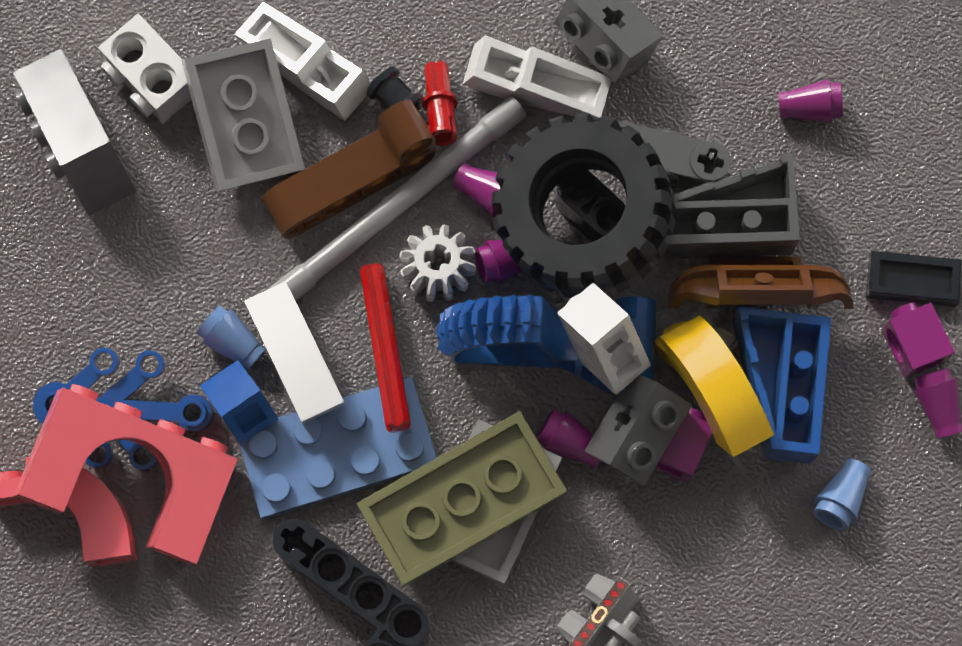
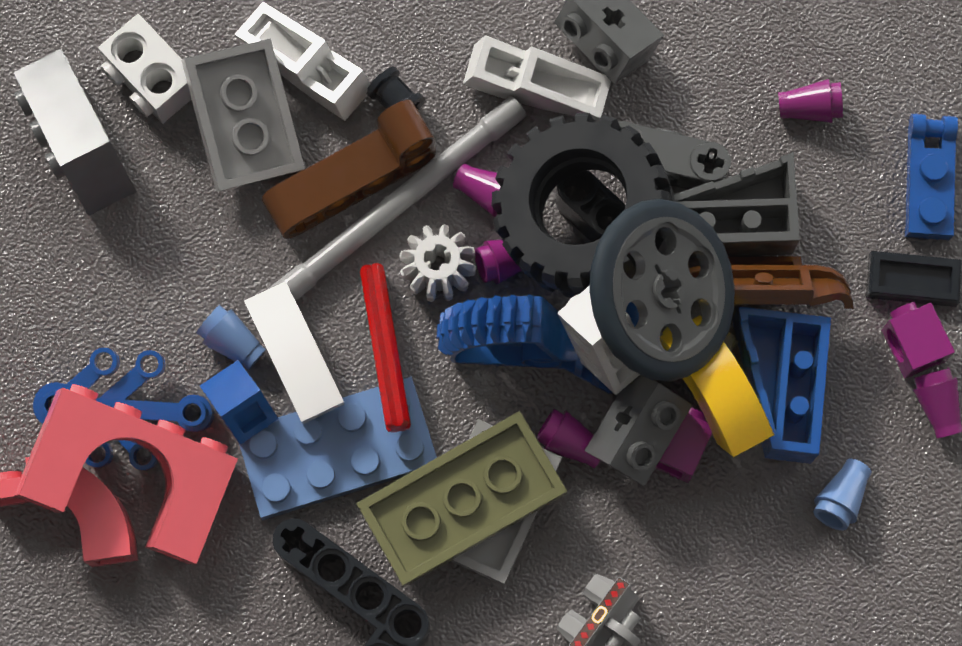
(440, 103): red axle -> none
(612, 290): none -> wedge
(931, 178): none -> blue plate

